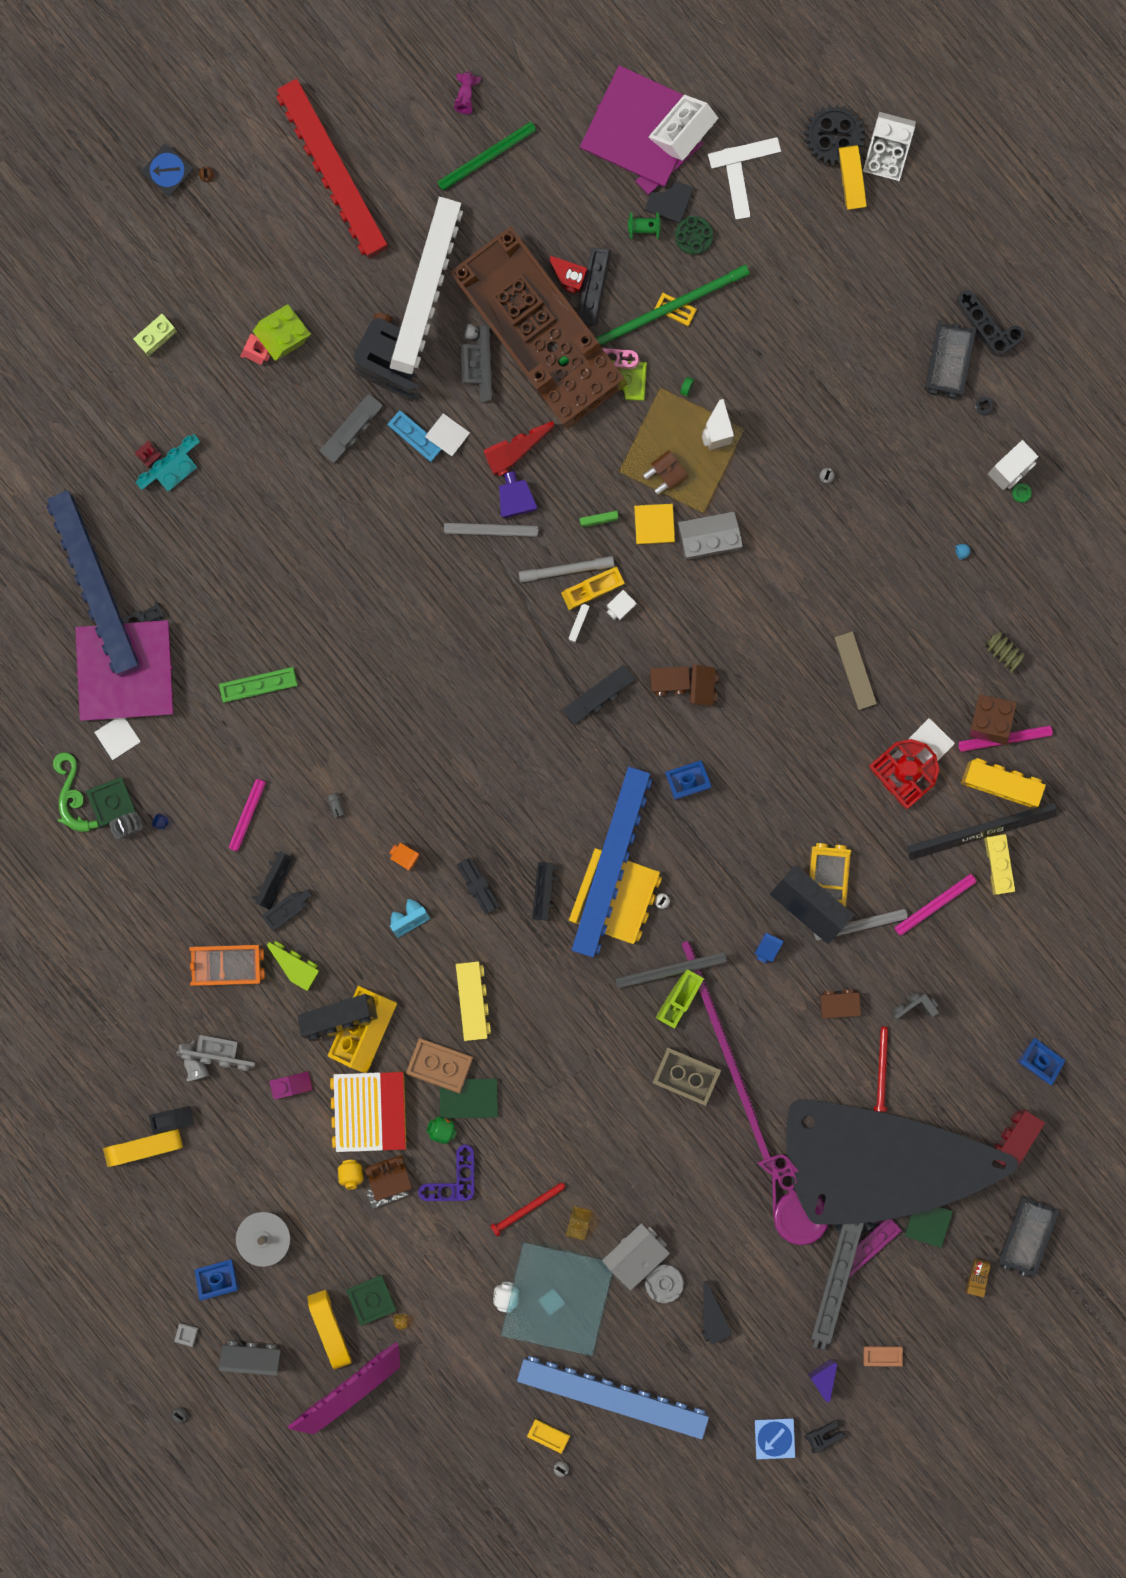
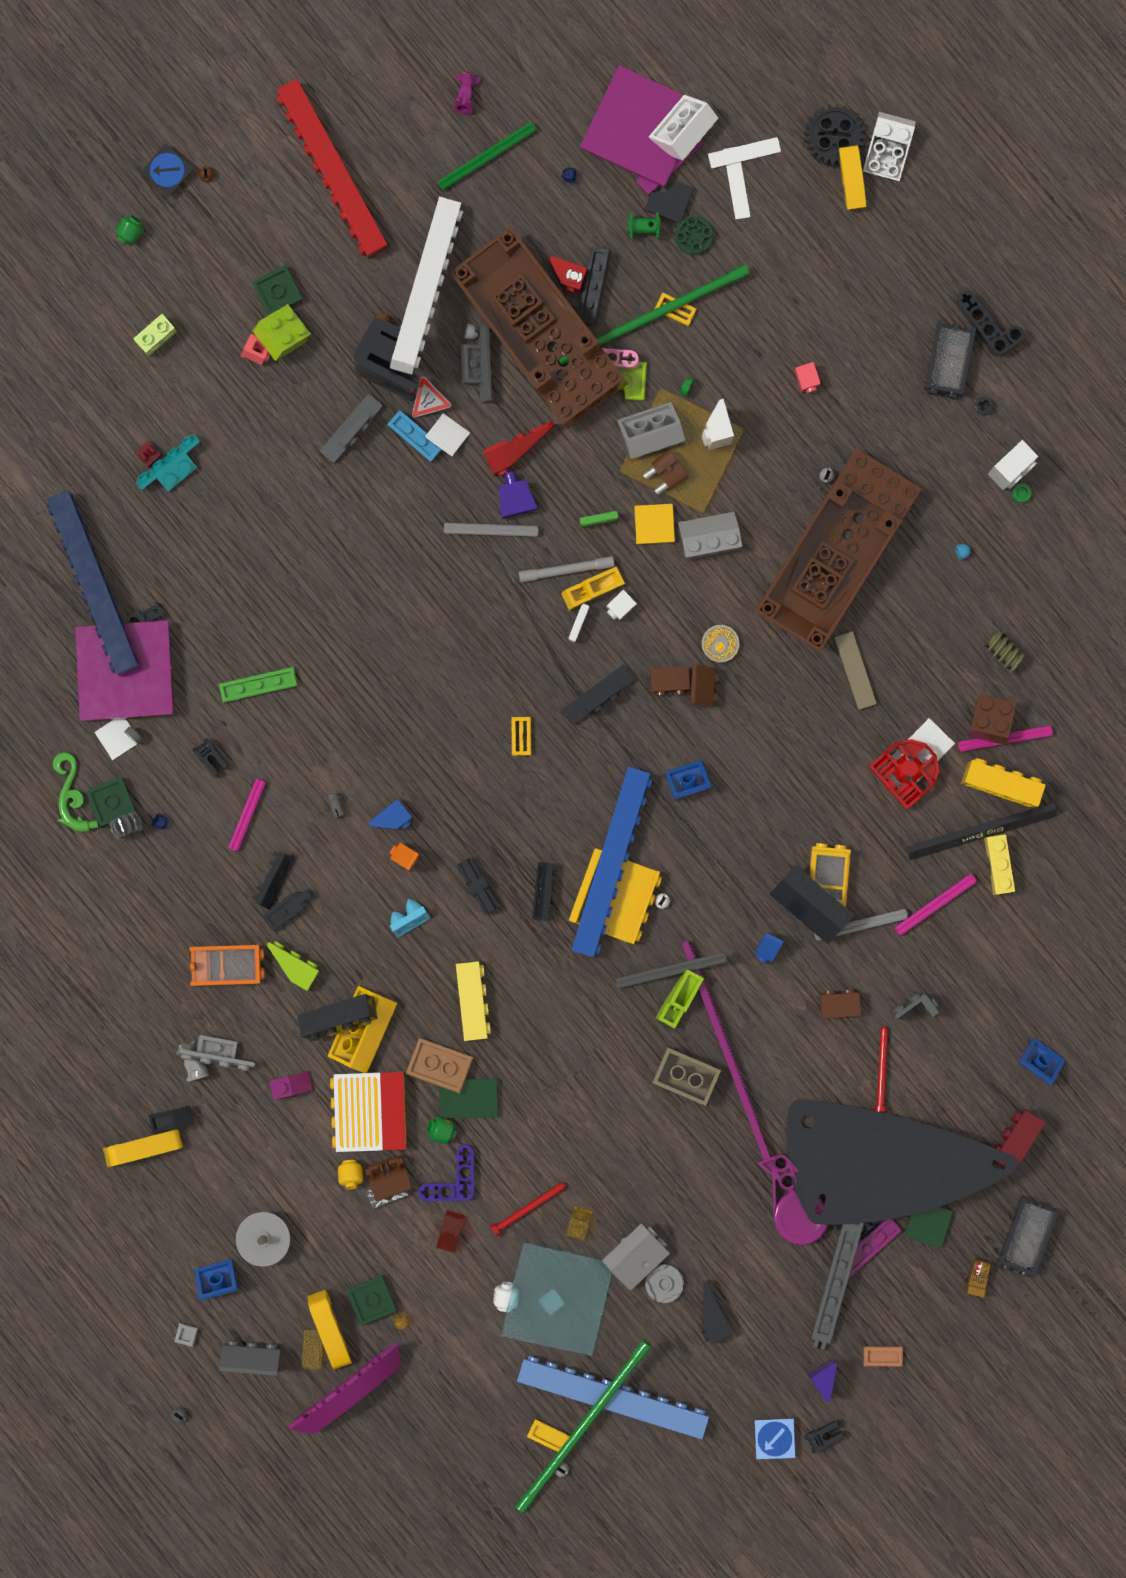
(129, 229): none -> green head
(133, 735): none -> dark grey tile
(204, 757): none -> black piece
(277, 290): none -> dark green plate
(312, 1350): none -> clear yellow tile
(392, 817): none -> blue slope
(429, 399): none -> piece
(450, 1231): none -> clear red slope
(521, 752): none -> yellow tile
(569, 175): none -> clear blue hinge
(638, 1354): none -> green piece
(651, 430): none -> light grey slope
(720, 643): none -> tile
(807, 378): none -> coral brick
(825, 567): none -> reddish brown piece

